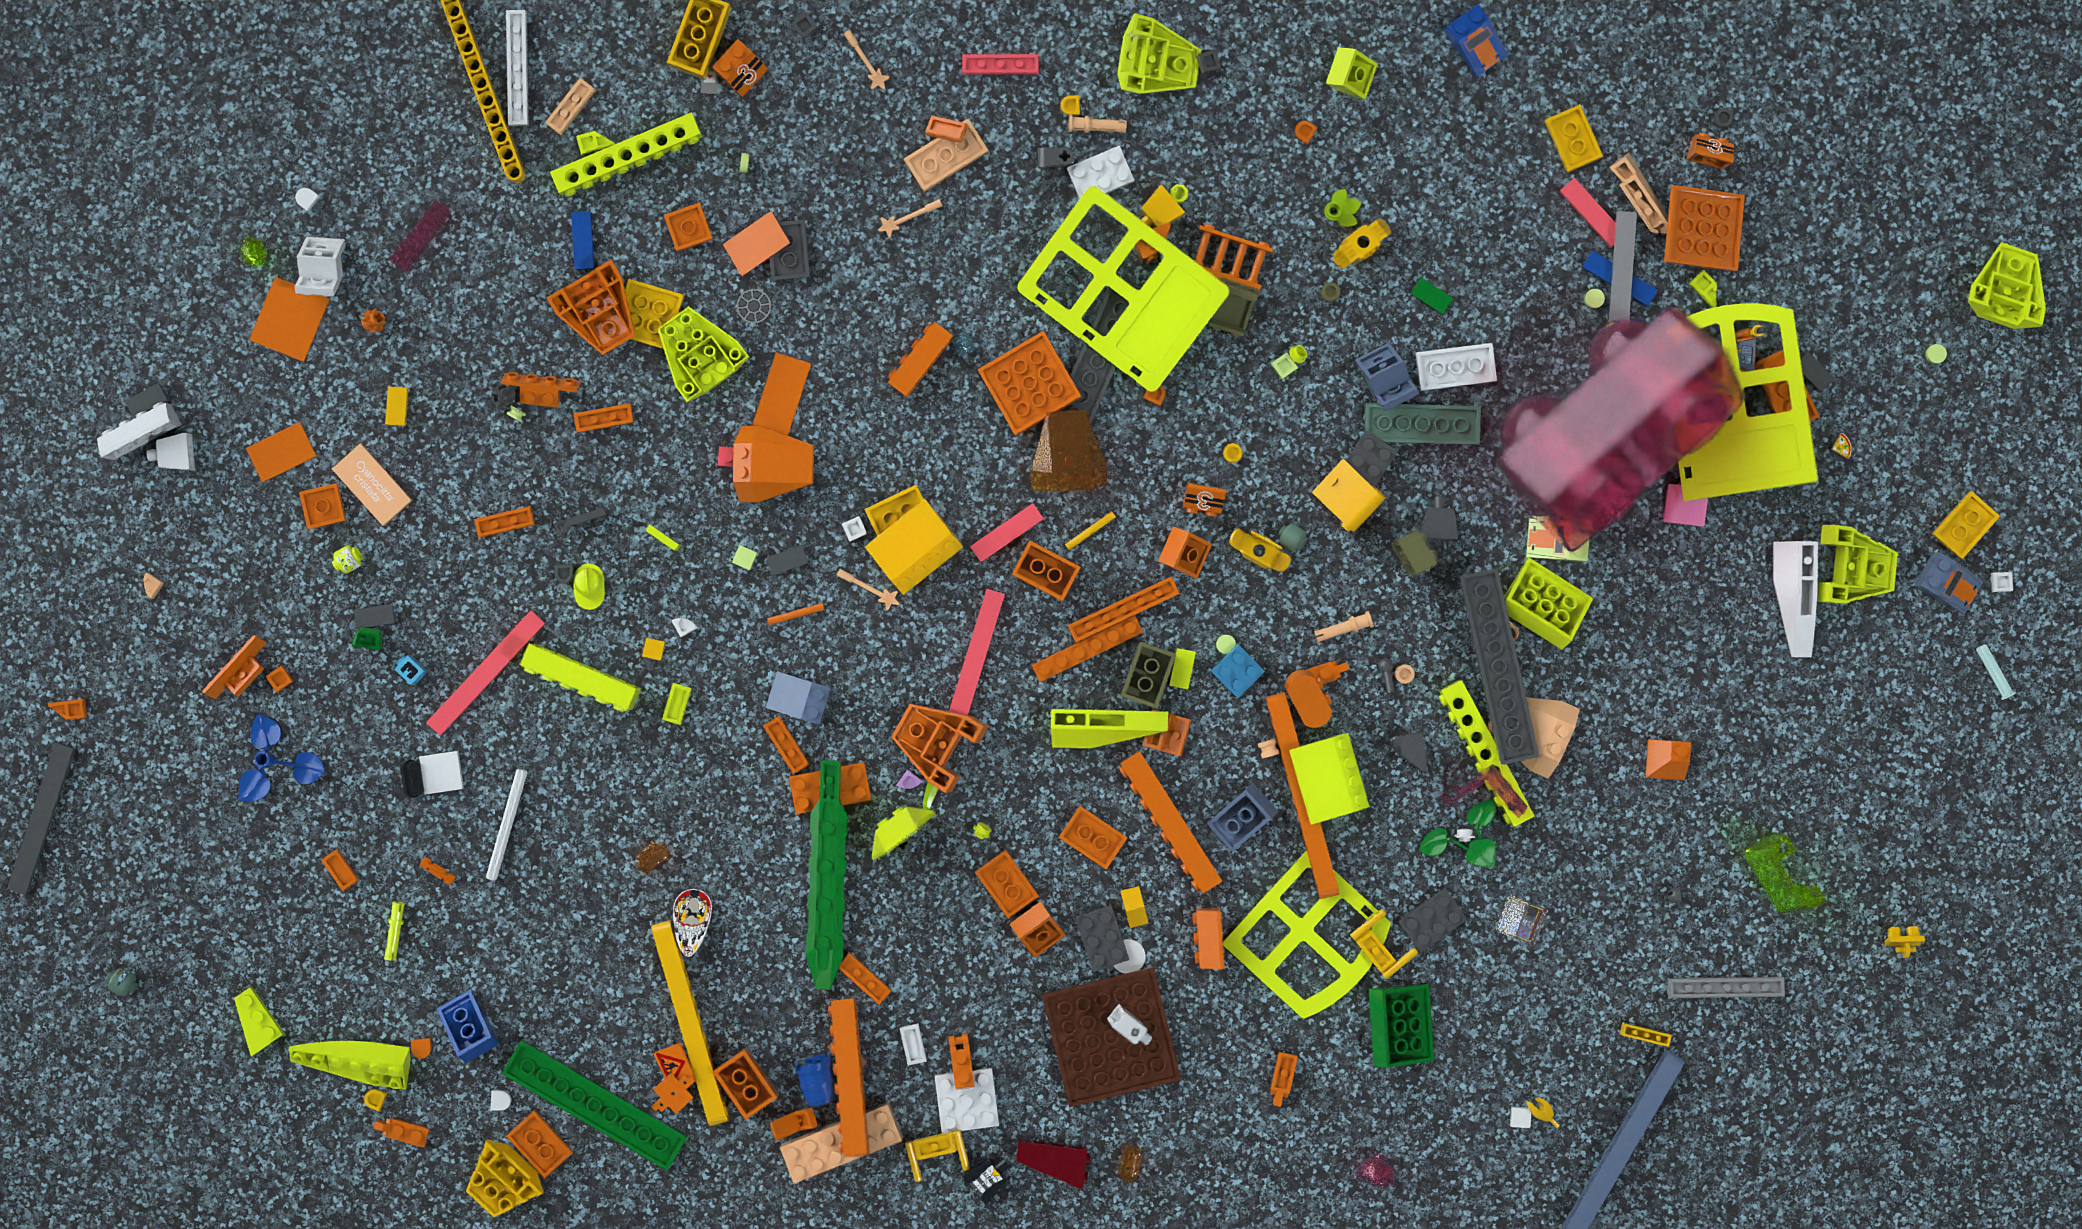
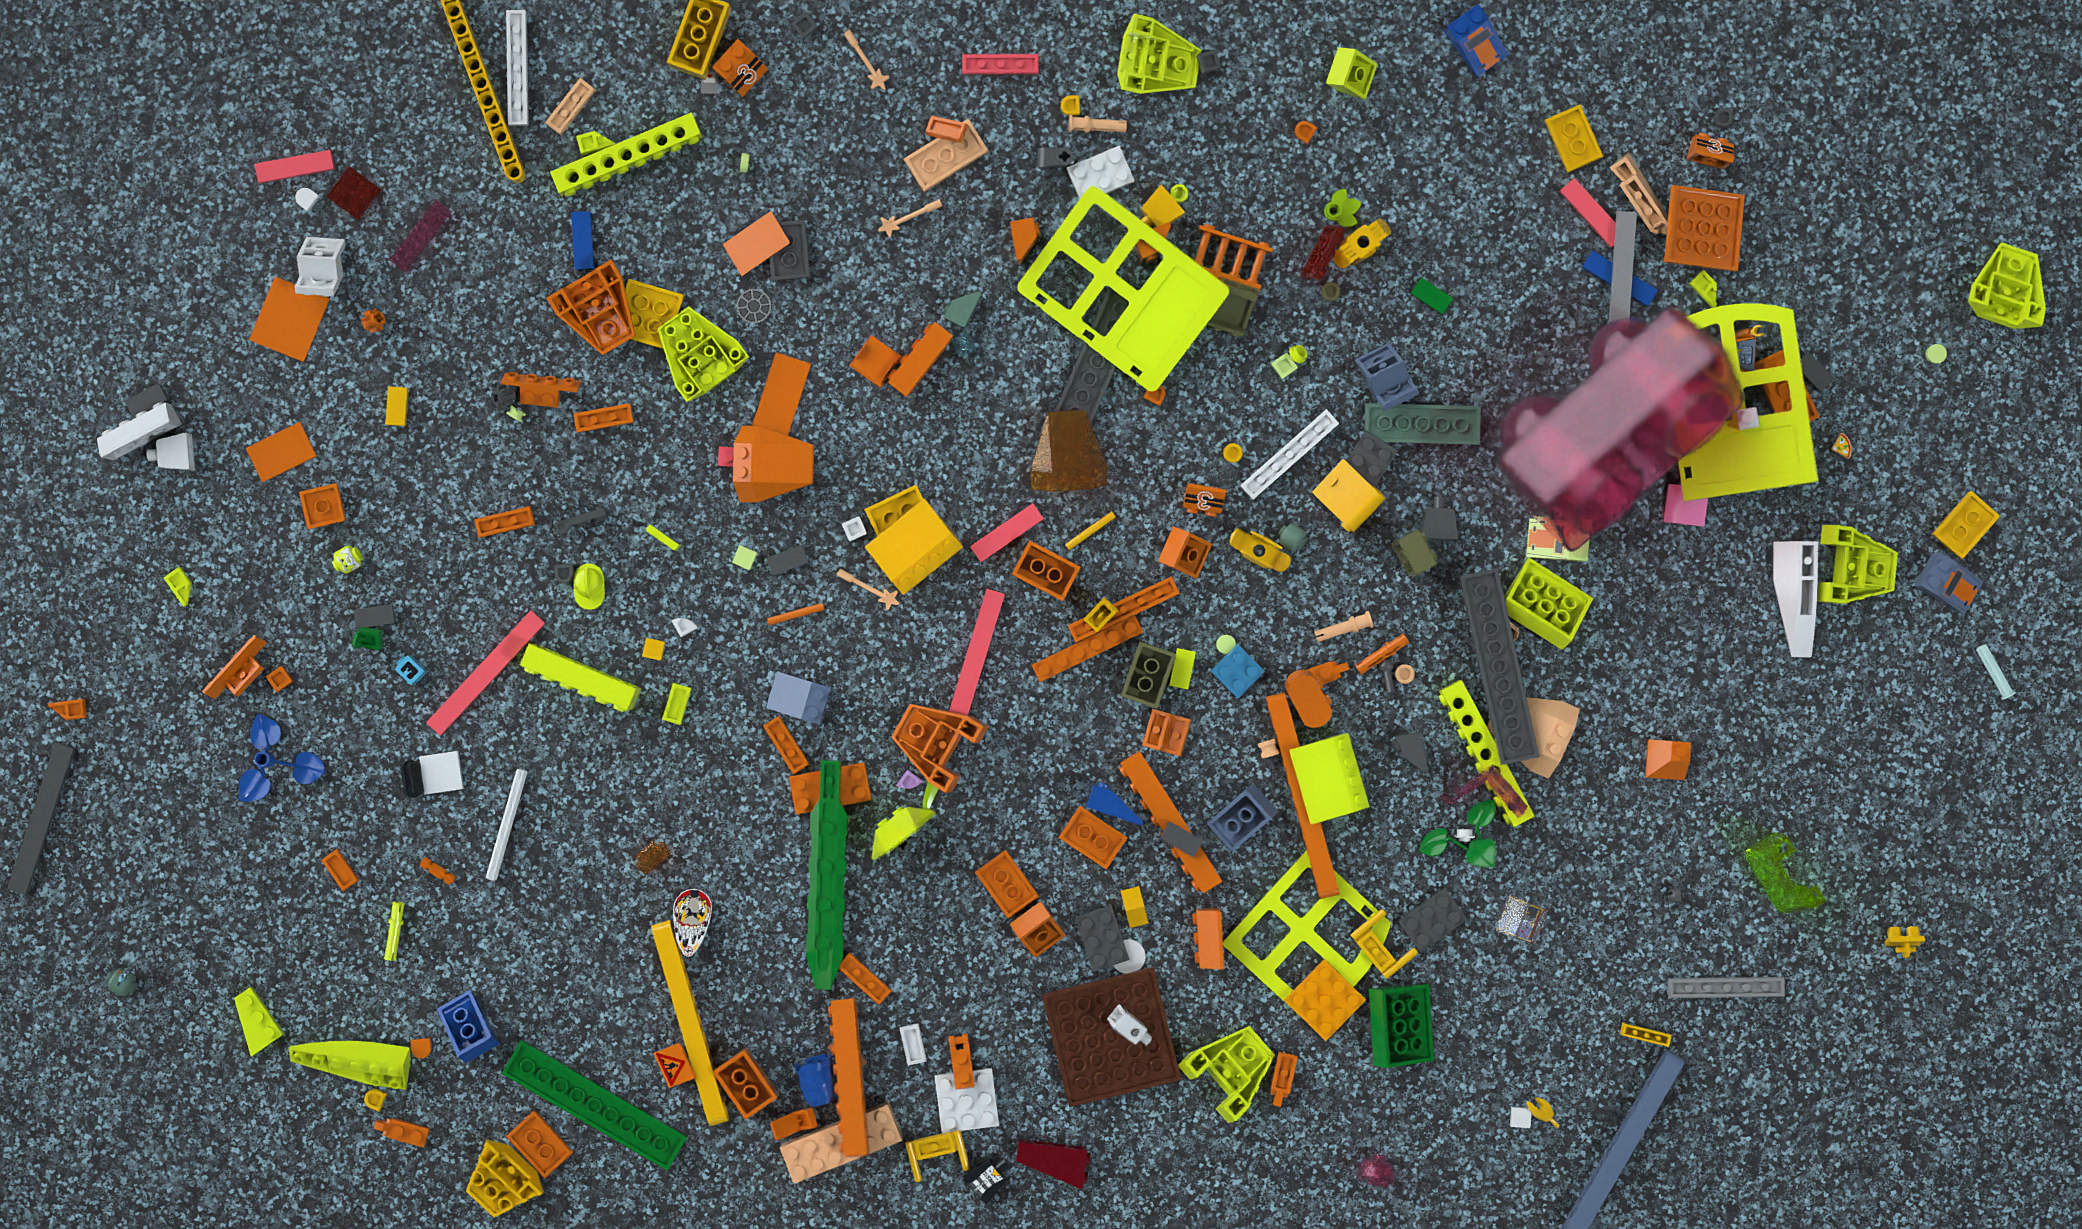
(152, 585): light nougat tile -> none
(179, 584): none -> neon yellow tile
(253, 252): clear neon green head -> none
(294, 166): none -> coral tile
(354, 193): none -> clear red plate
(372, 484): light nougat tile -> none
(500, 1100): white tile -> none
(665, 1089): orange piece -> none
(688, 227): orange plate -> none
(875, 361): none -> orange piece
(961, 309): none -> sand green slope
(982, 830): neon yellow plate -> none
(1024, 237): none -> orange slope
(1029, 383): orange piece -> none
(1100, 614): none -> yellow slope
(1103, 727): neon yellow wedge -> none
(1108, 802): none -> blue slope
(1129, 1163): clear orange piece -> none
(1181, 839): none -> dark grey tile
(1236, 1065): none -> neon yellow wedge
(1289, 454): none -> white plate
(1322, 253): none -> clear red plate
(1324, 999): none -> light orange plate
(1381, 654): none -> orange pin
(1456, 367): white plate -> none
(1594, 298): yellowish green tile -> none
(1747, 418): none -> white plate
(2002, 582): white tile -> none

